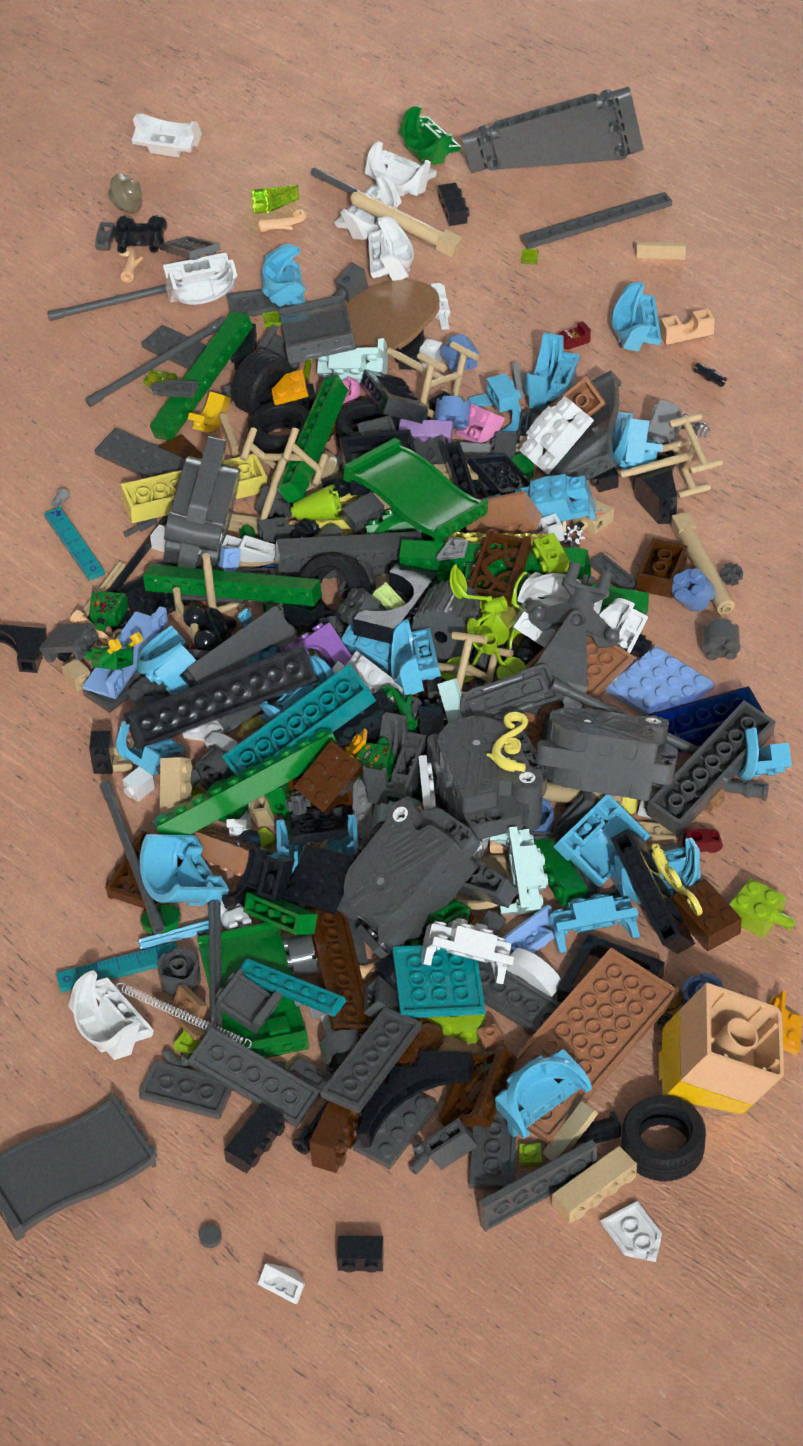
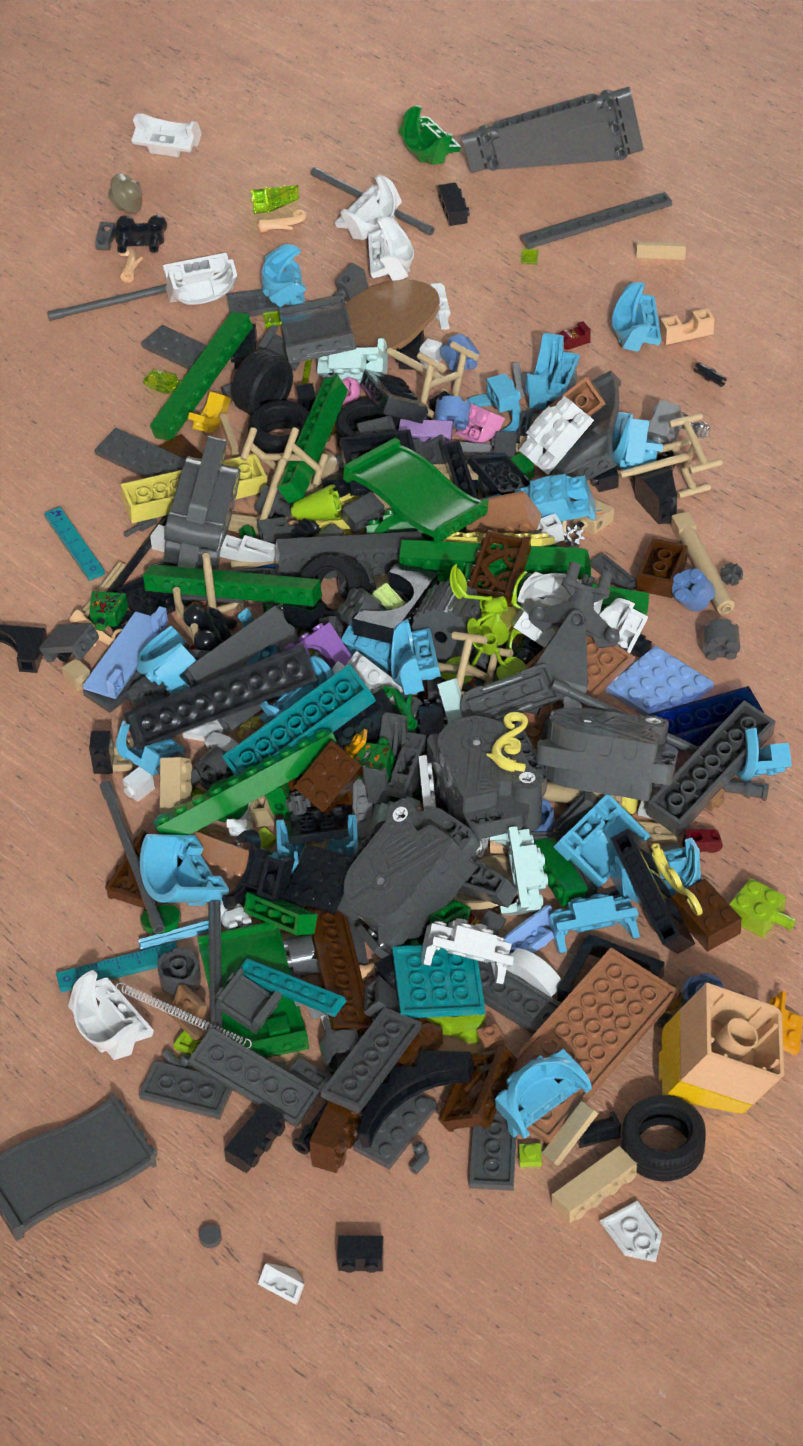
(62, 495): light grey pin -> none
(100, 395): dark grey piece -> none
(113, 655): green torso -> none
(175, 388): dark grey hinge -> none
(190, 247): dark grey plate -> none
(229, 558): light blue plate -> none
(290, 388): light orange plate -> none
(404, 173): white piece -> none
(445, 242): tan brick -> none
(450, 1143): dark grey brick -> none
(453, 549): light grey piece -> none
(535, 1186): dark grey plate -> none
(550, 554): lime brick -> none

